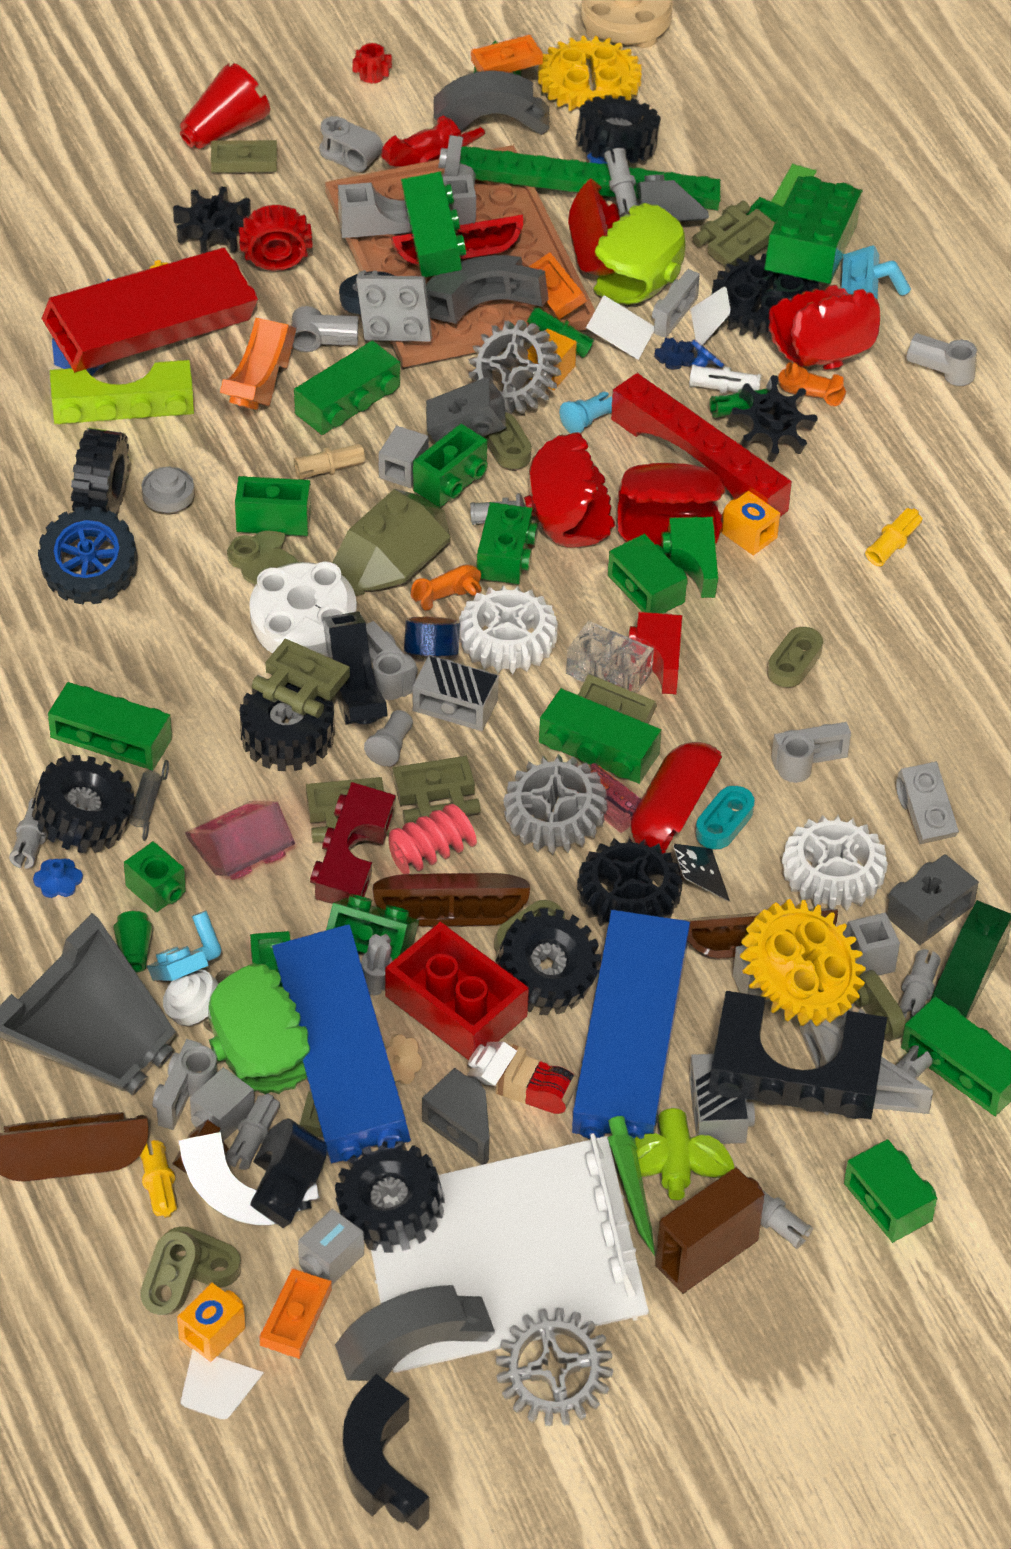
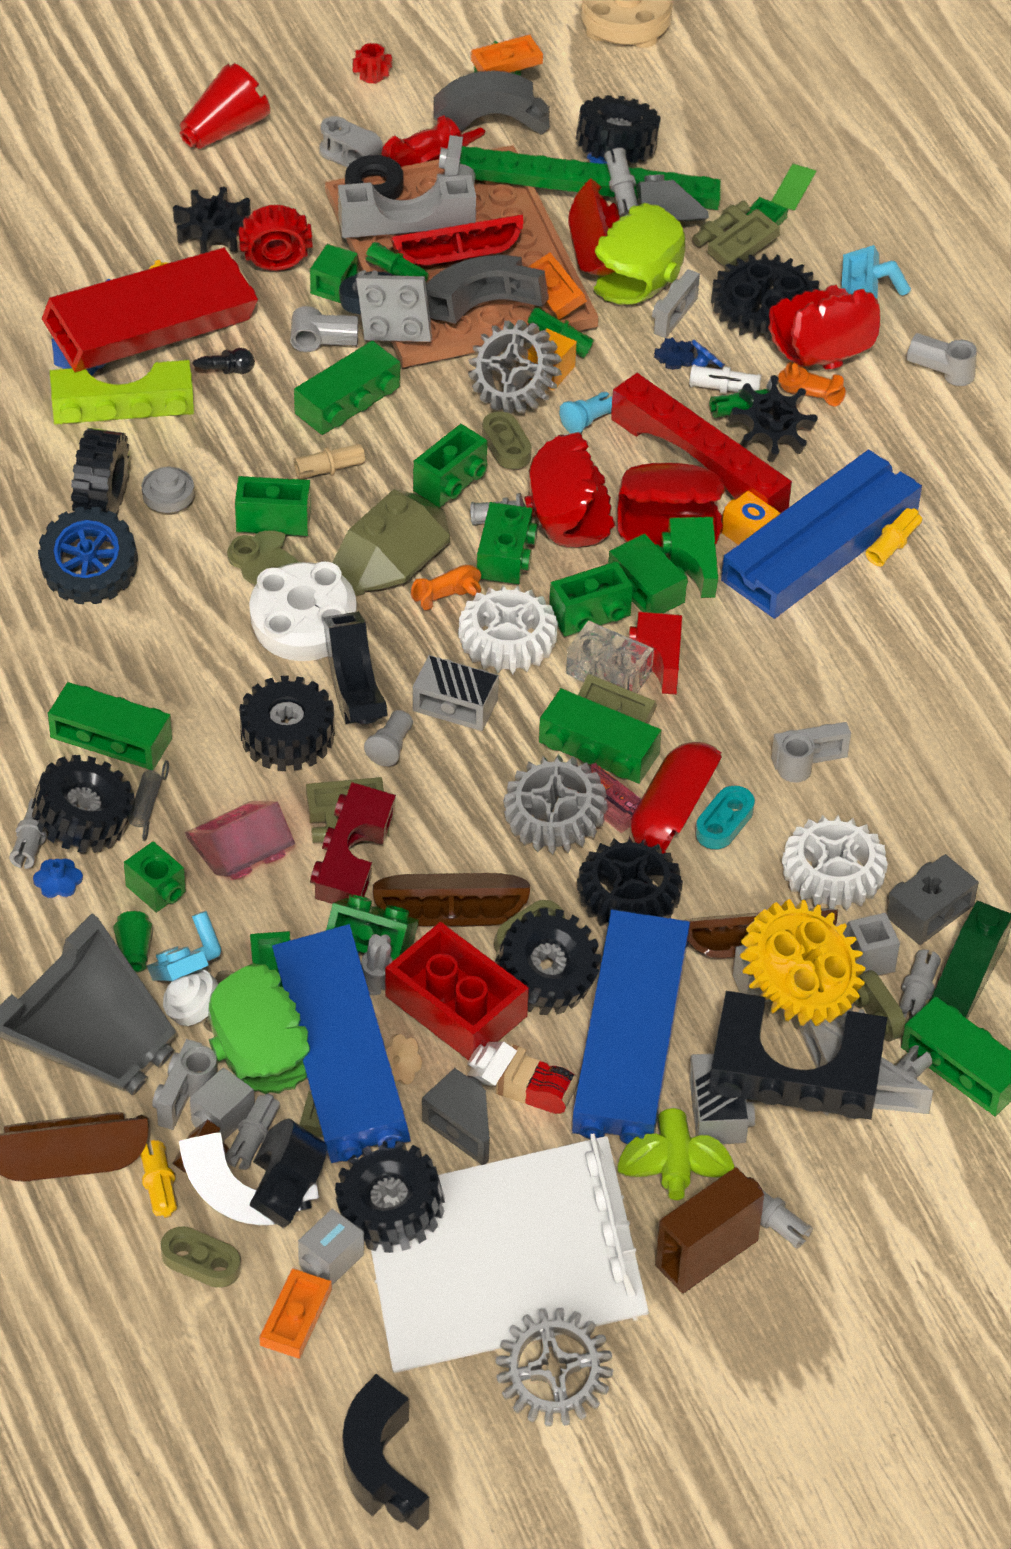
(169, 1271): olive plate -> none
(211, 1321): light orange brick -> none
(217, 1385): white sticker -> none
(237, 361): none -> black bar
(244, 156): olive plate -> none
(257, 372): orange arch -> none
(305, 669): olive plate -> none
(331, 270): none -> green brick
(377, 166): none -> black tyre
(392, 669): light grey plate -> none
(393, 262): none -> green axle
(398, 455): light grey brick -> none
(408, 1323): dark grey arch -> none
(430, 835): coral piece -> none
(432, 636): clear blue piece -> none
(433, 224): green brick -> none
(435, 781): olive plate -> none
(473, 405): dark grey brick -> none
(567, 75): yellow gear -> none
(592, 596): none -> green brick
(620, 327): white sticker -> none
(627, 1161): bright green bar -> none
(701, 868): black sticker -> none
(710, 314): white sticker -> none
(789, 662): olive plate -> none
(813, 229): green brick -> none
(819, 534): none -> blue brick
(890, 1190): green brick -> none
(924, 794): light grey plate -> none

